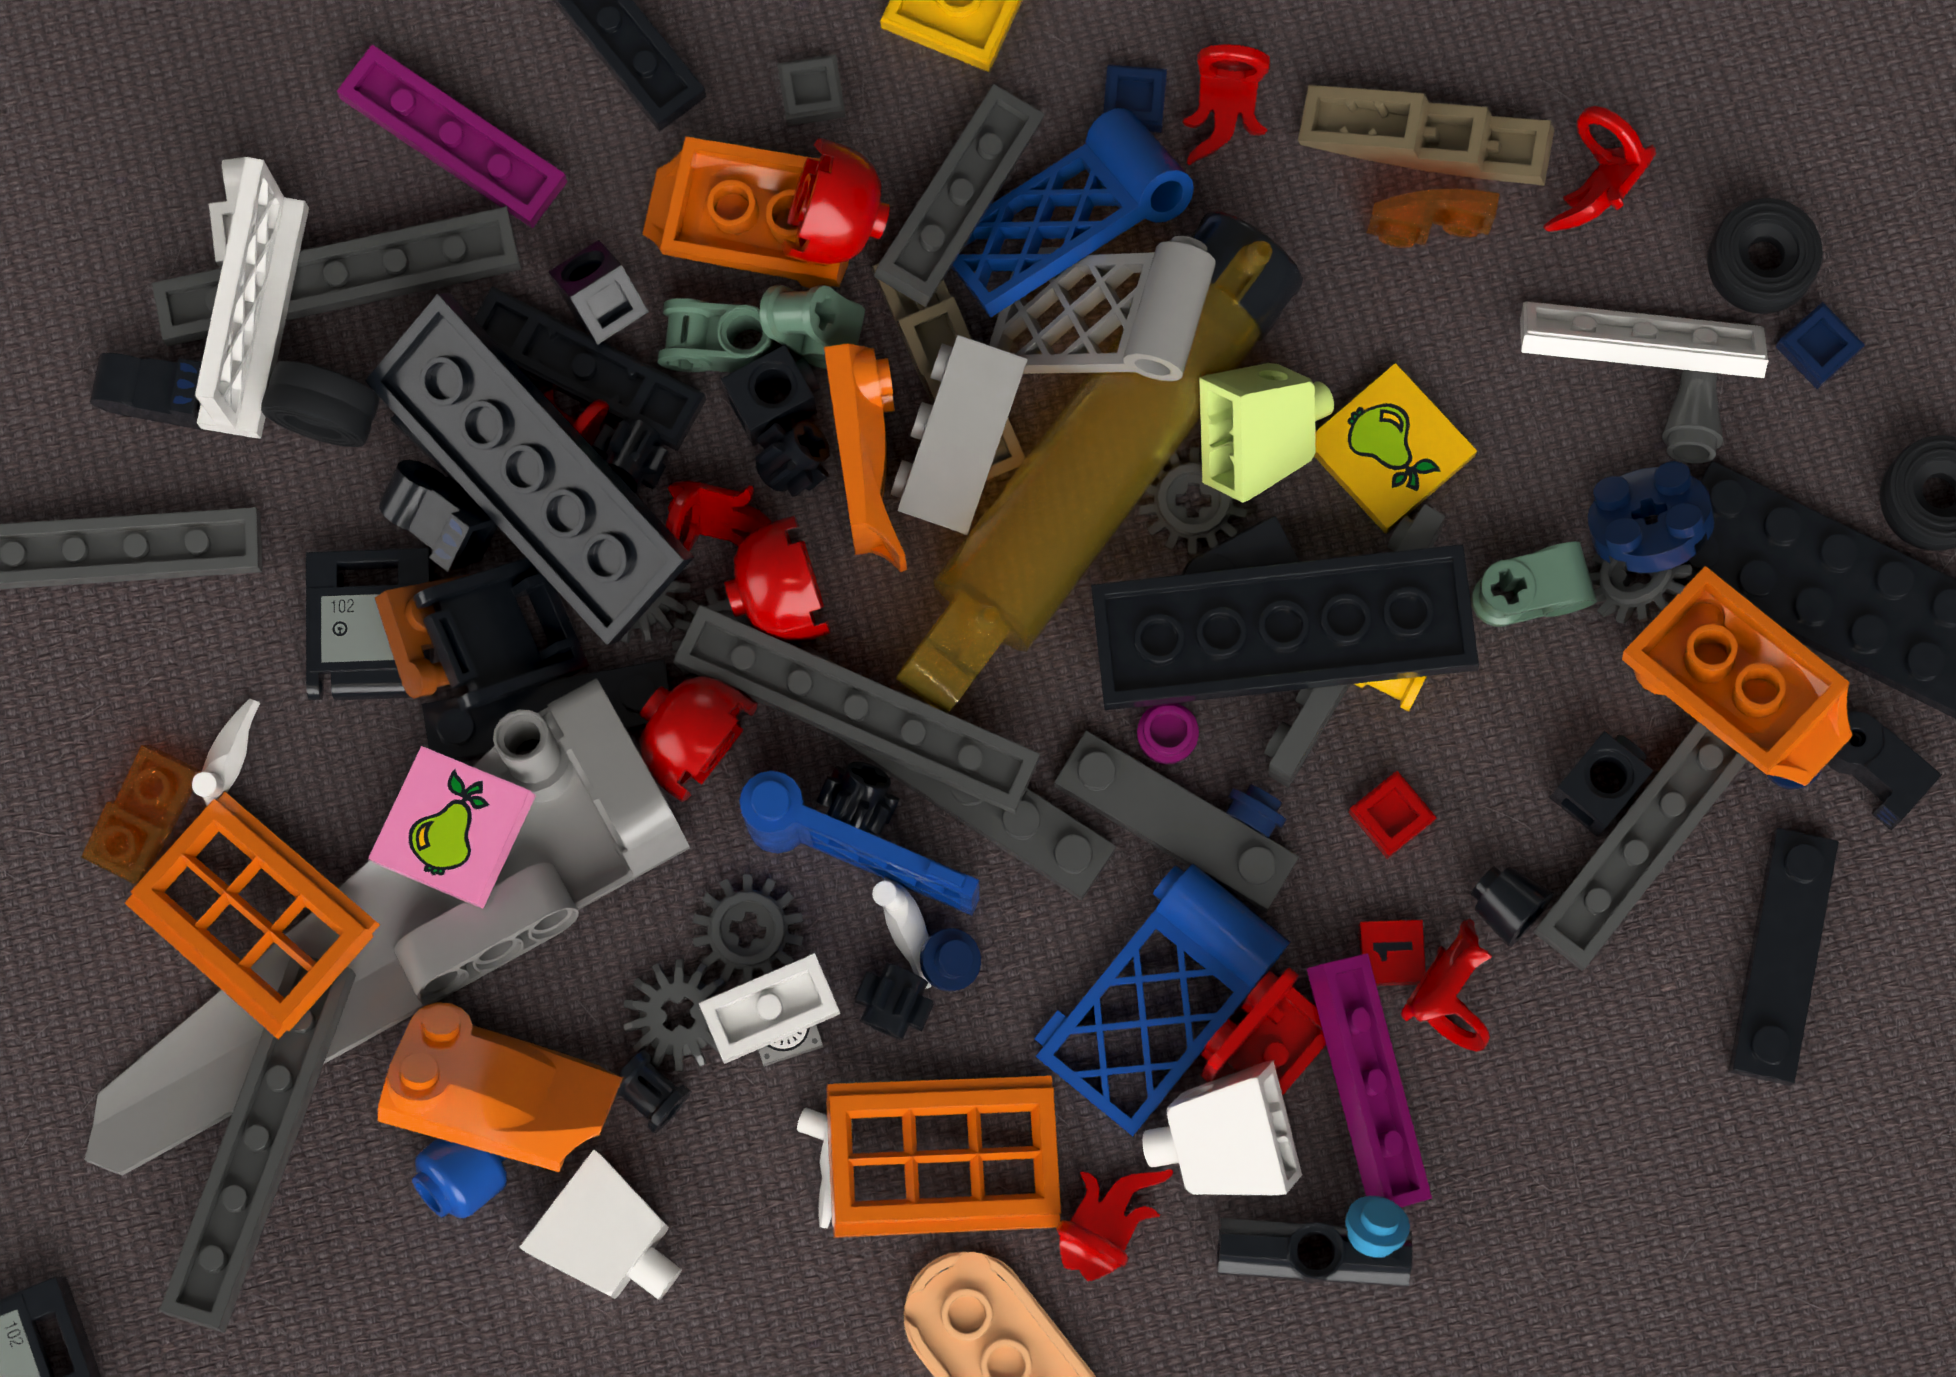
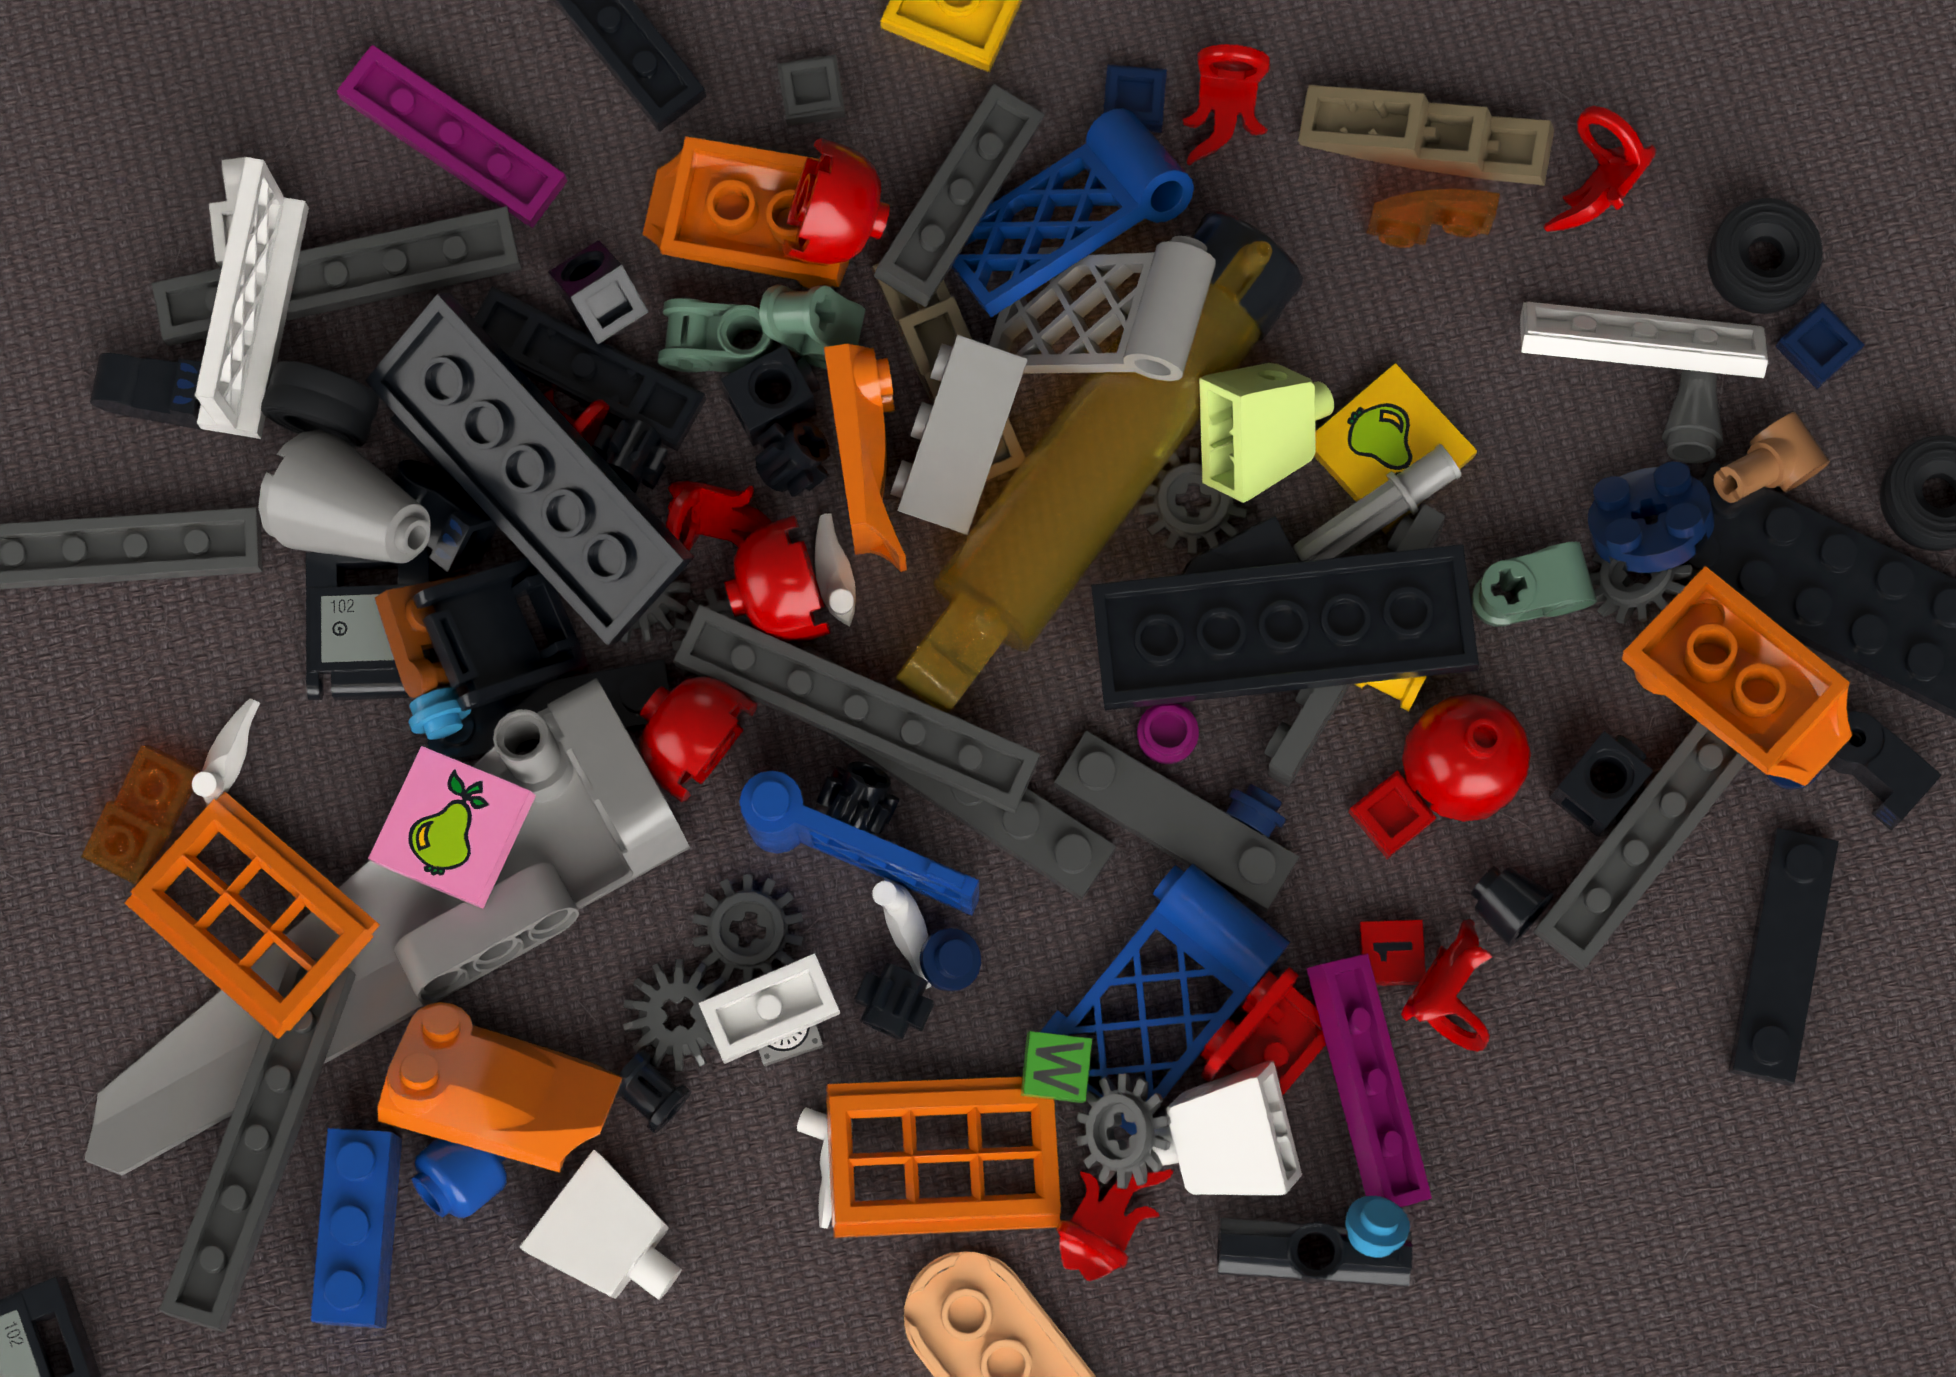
(339, 503): none -> light grey cone
(356, 1228): none -> blue brick
(437, 714): none -> dark azure plate
(834, 572): none -> white bar
(1056, 1067): none -> bright green tile
(1106, 1116): none -> dark grey gear
(1380, 507): none -> light grey axle
(1467, 757): none -> red cylinder
(1778, 456): none -> medium nougat pin

